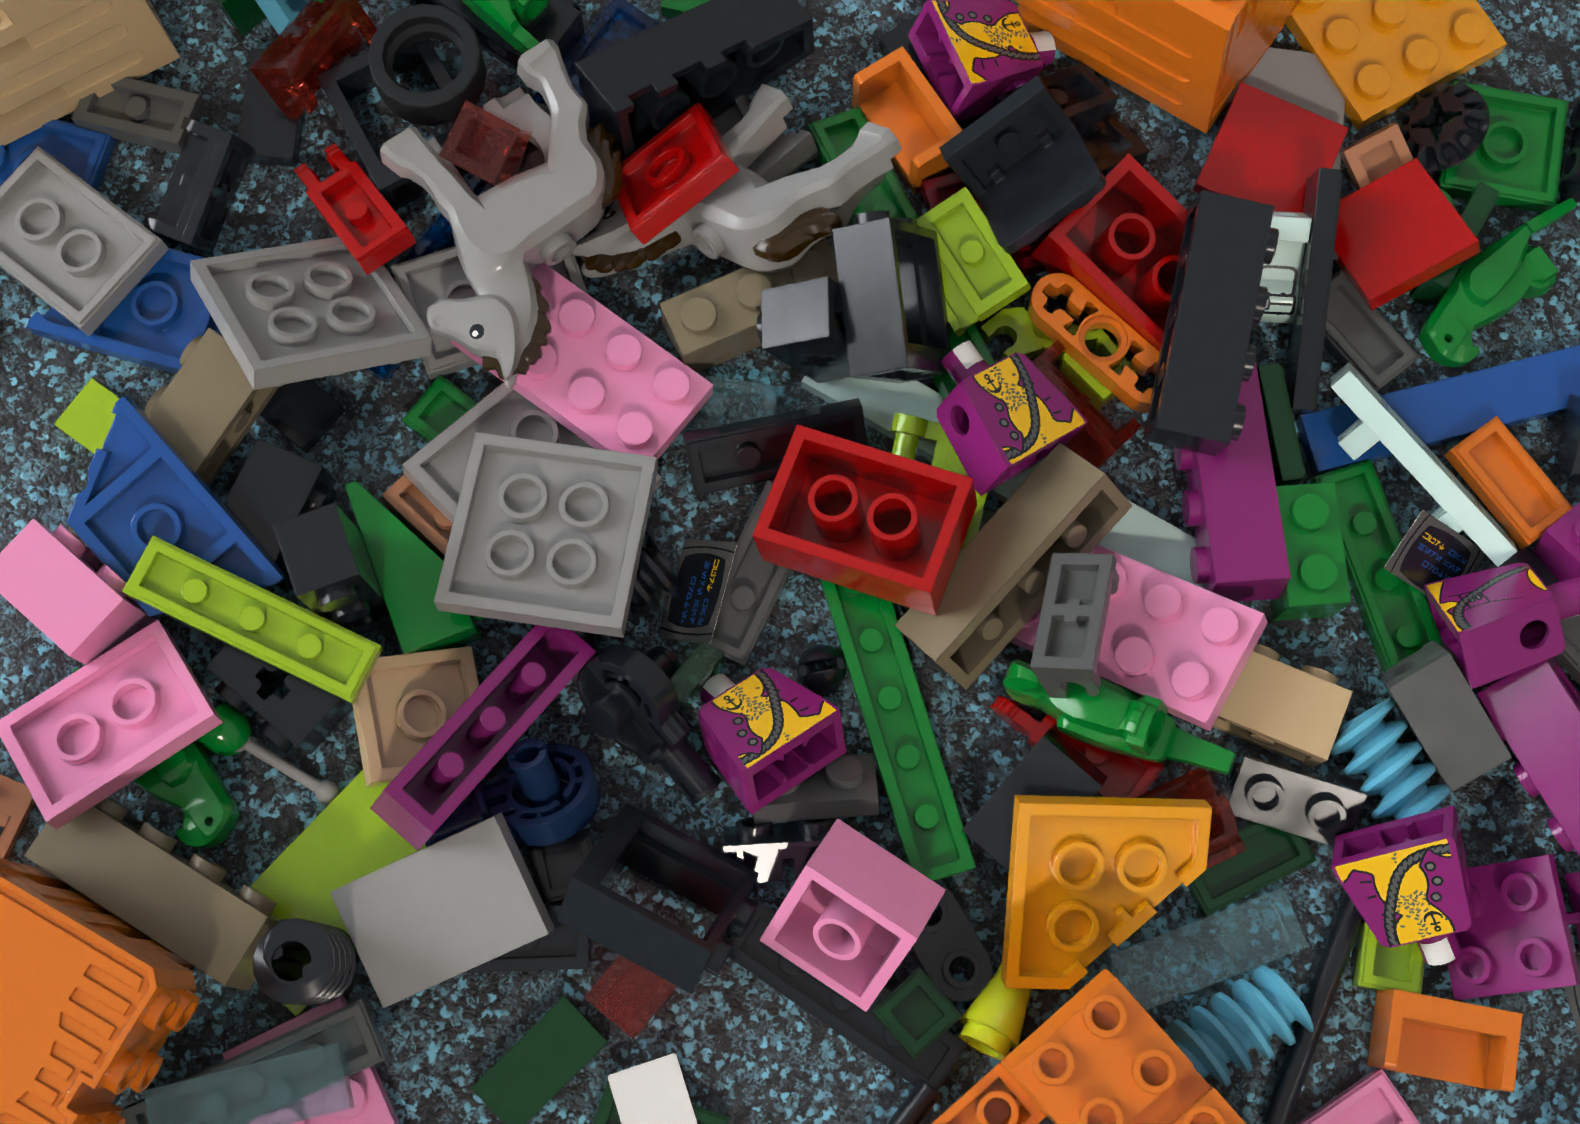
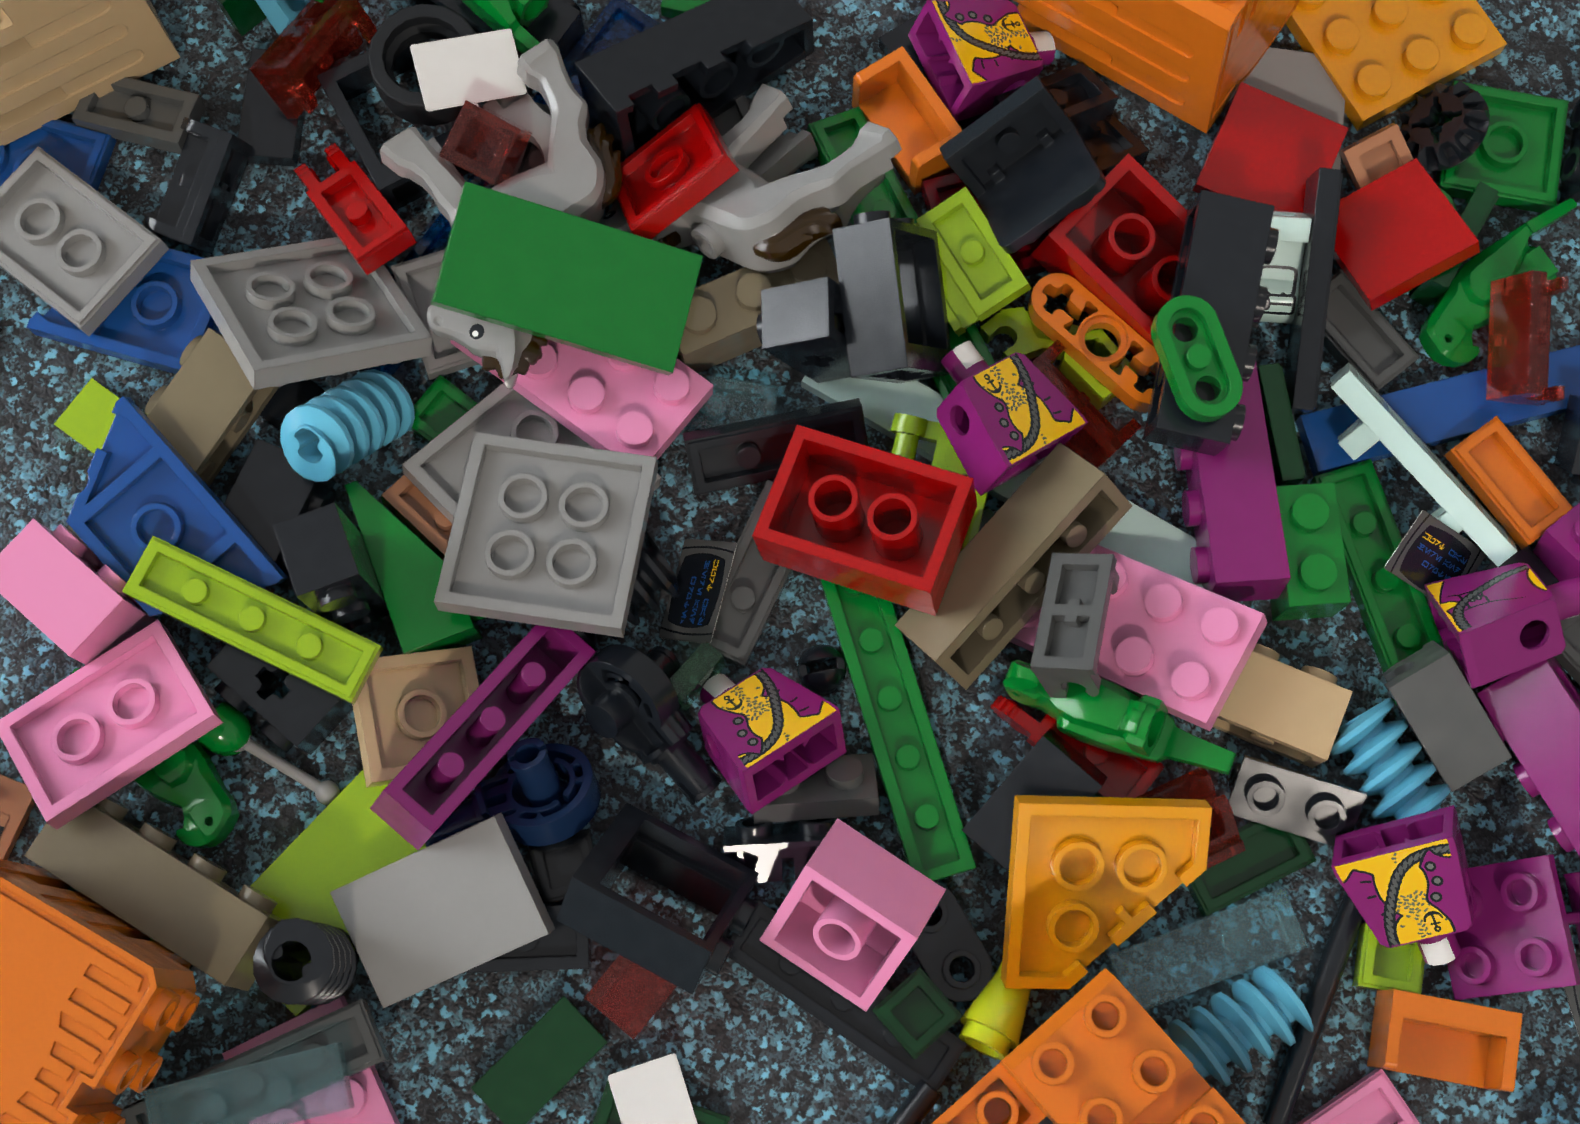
(346, 424): none -> medium azure piece
(468, 69): none -> white sticker
(566, 279): none -> green tile
(1200, 360): none -> green plate
(1522, 339): none -> clear red hinge

